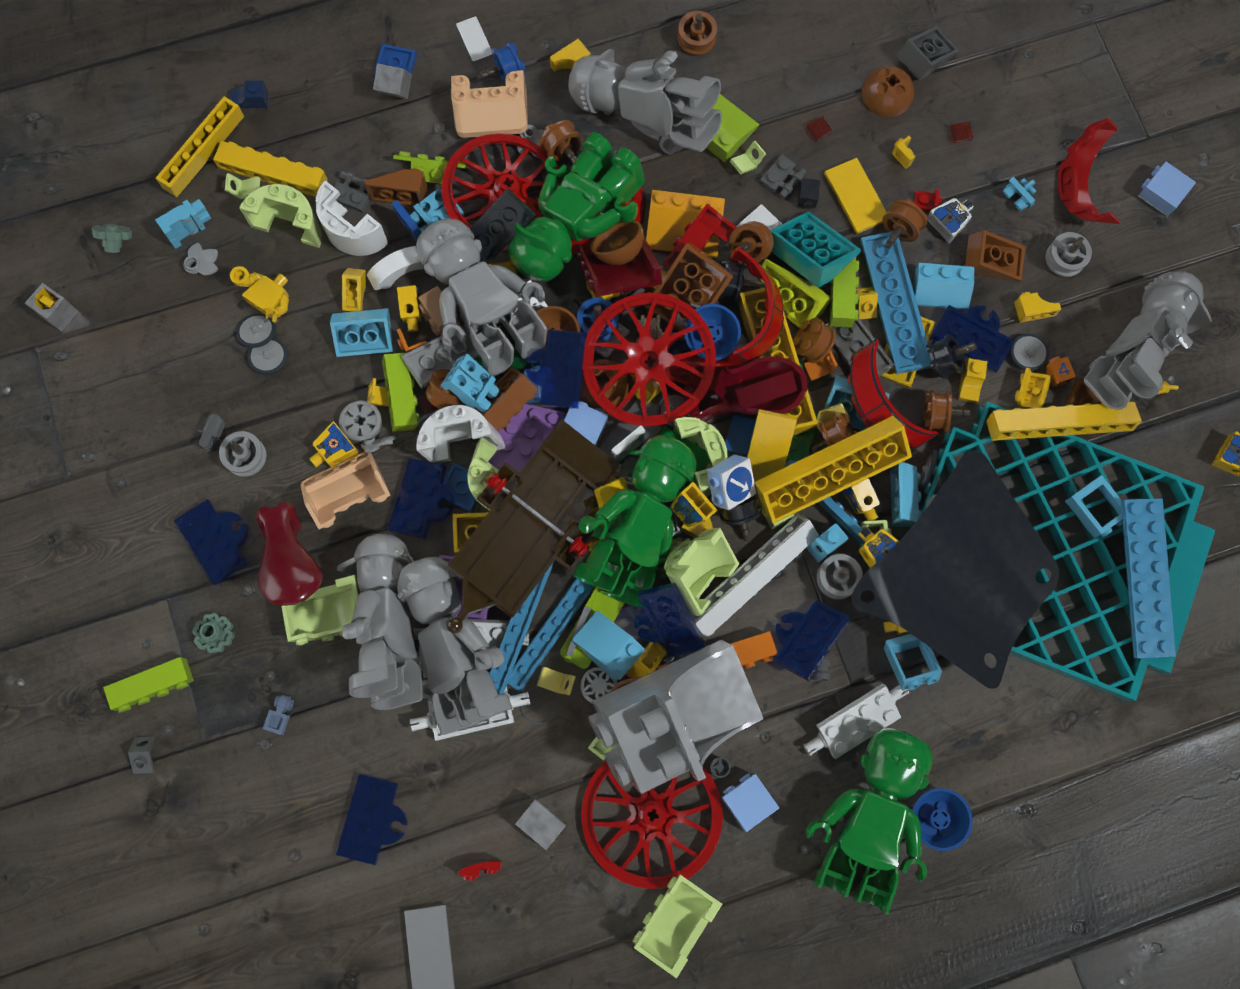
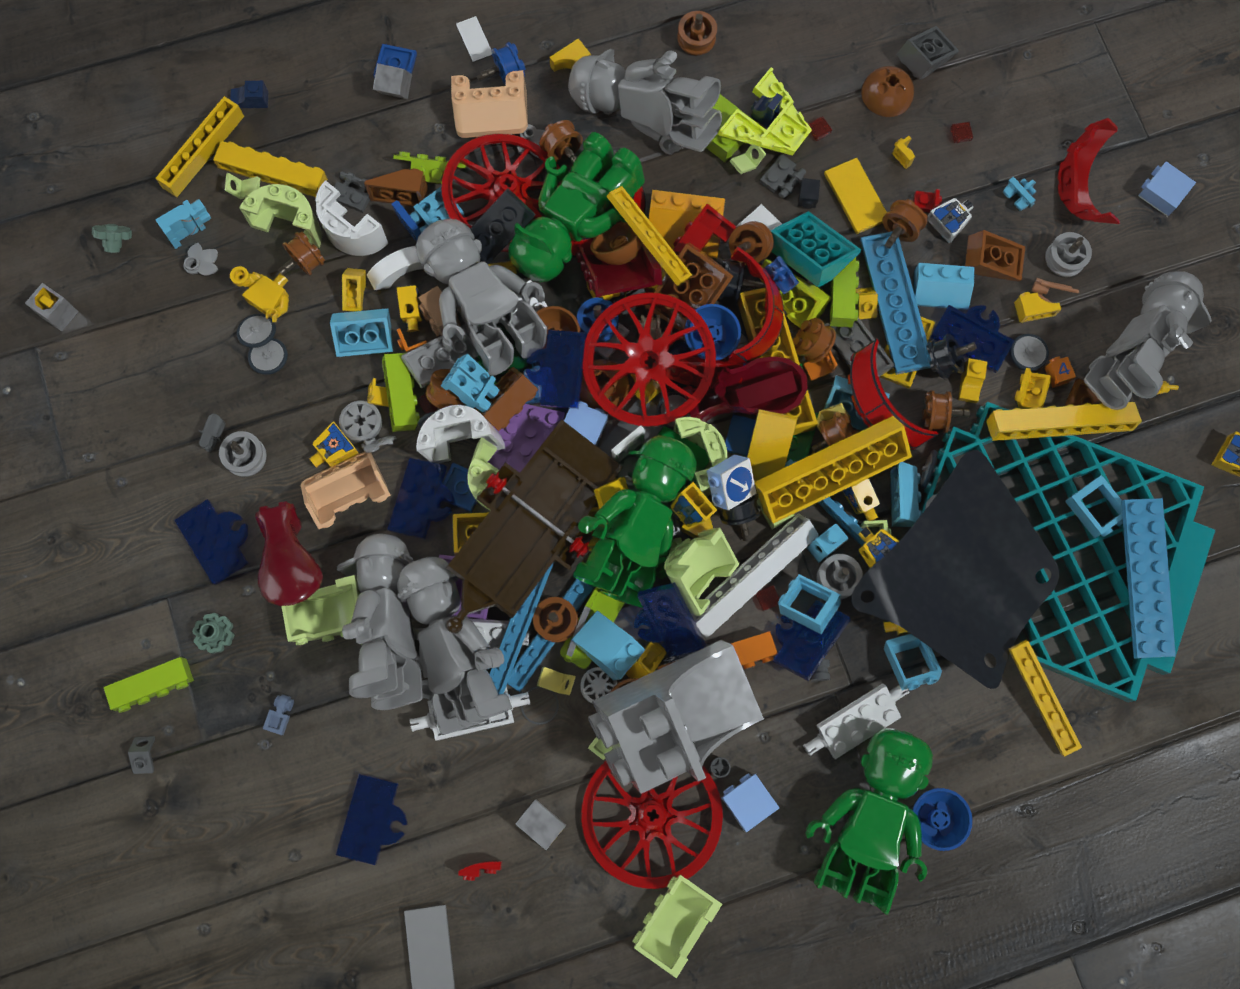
(302, 254): none -> dark orange wheel
(555, 619): none -> dark orange wheel
(649, 235): none -> yellow plate
(766, 109): none -> dark blue arch
(768, 598): none -> clear red tile
(782, 275): none -> blue hips
(783, 134): none -> neon yellow wing
(832, 603): none -> medium azure window
(1042, 287): none -> nougat plant
(1045, 698): none -> yellow plate

